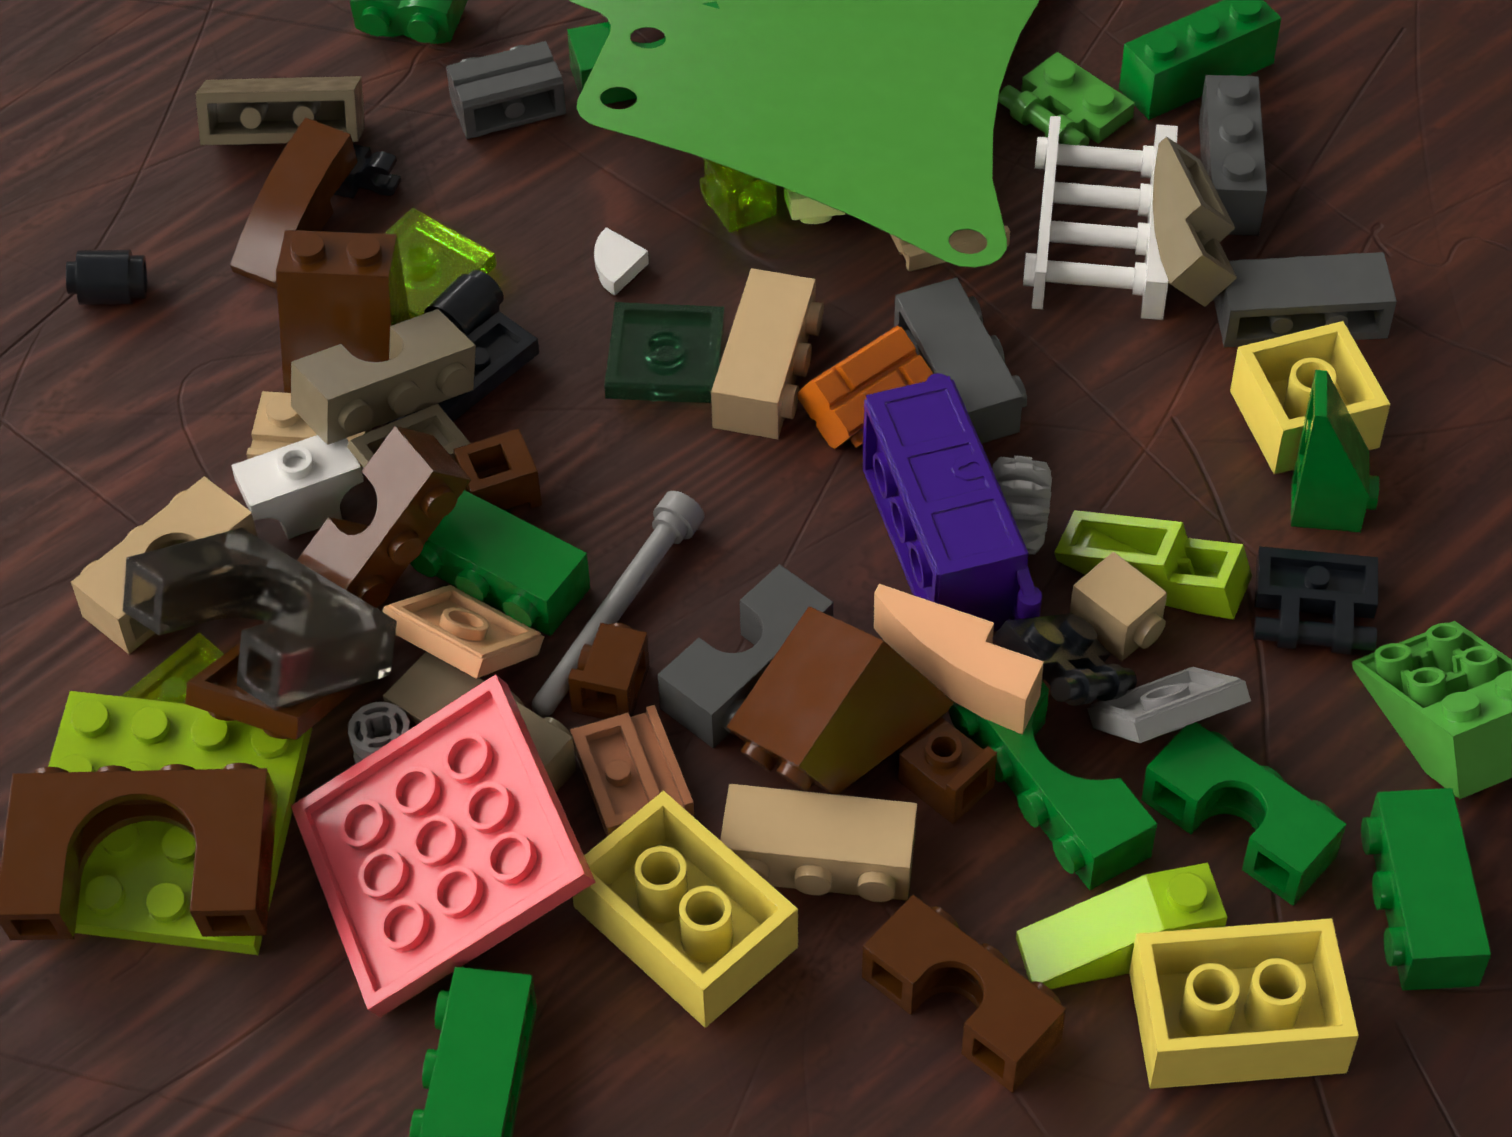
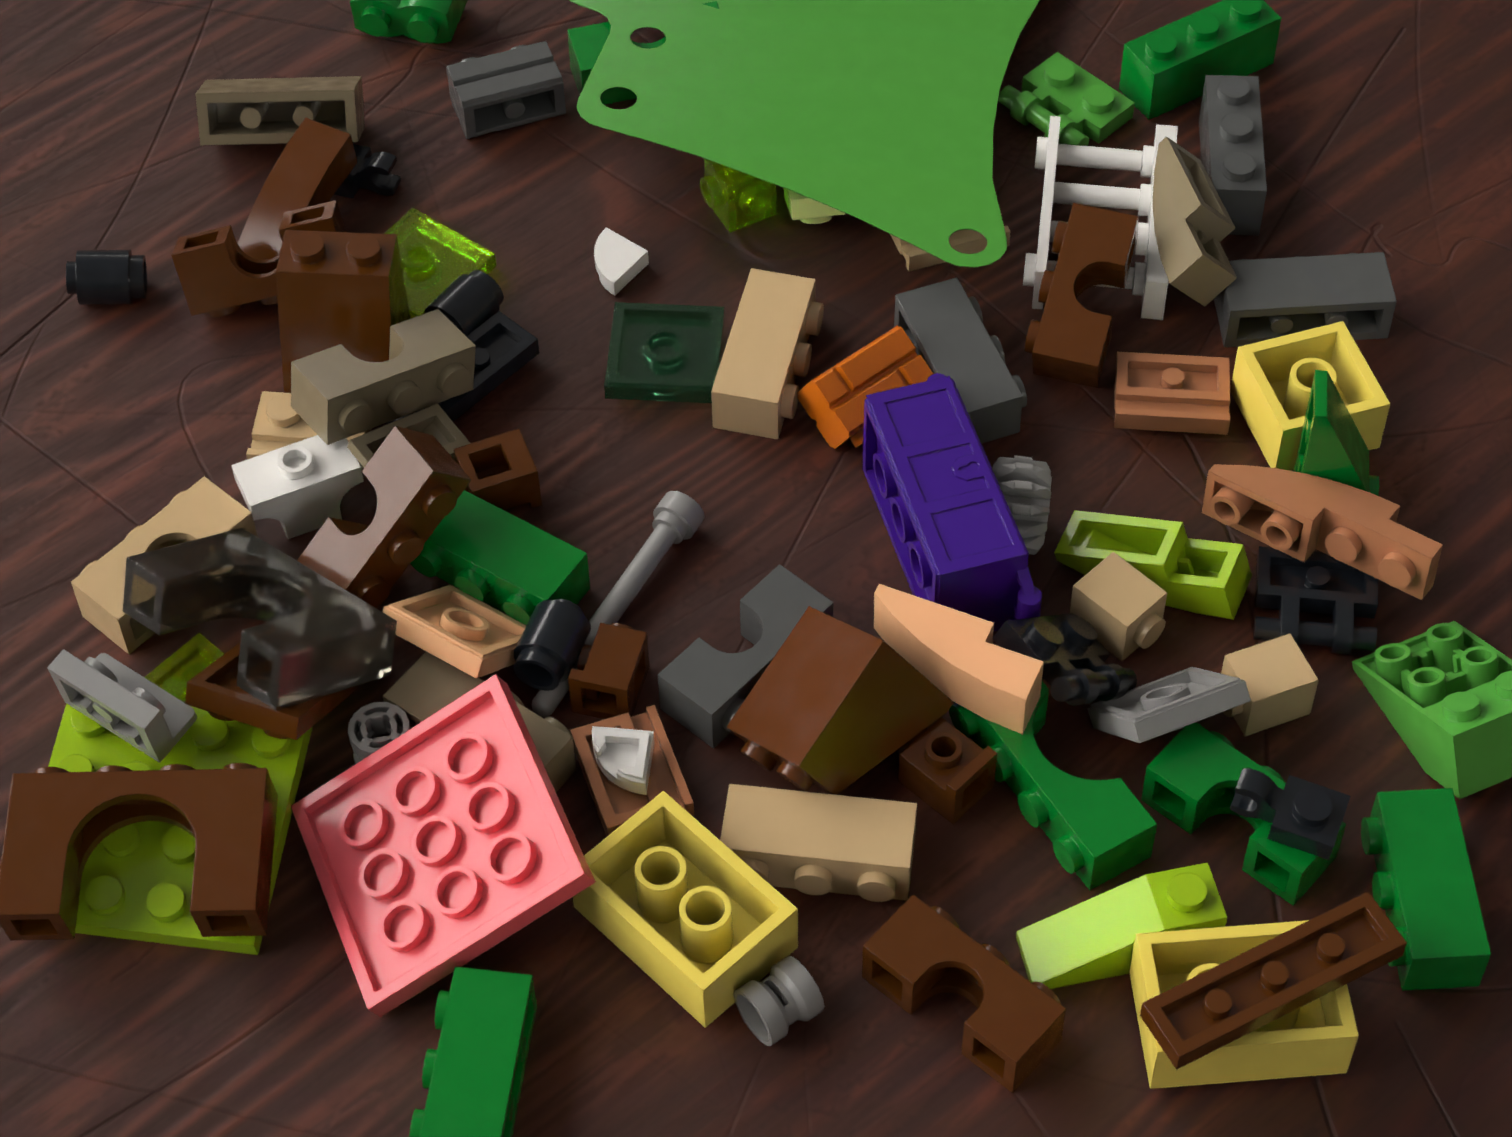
(122, 702): none -> light grey bracket
(222, 277): none -> reddish brown arch
(550, 644): none -> black brick
(624, 756): none -> white tile
(779, 1000): none -> light grey wheel
(1092, 251): none -> reddish brown arch
(1172, 393): none -> nougat plate
(1272, 980): none -> reddish brown plate
(1277, 683): none -> tan brick
(1300, 815): none -> black plate
(1311, 513): none -> nougat slope

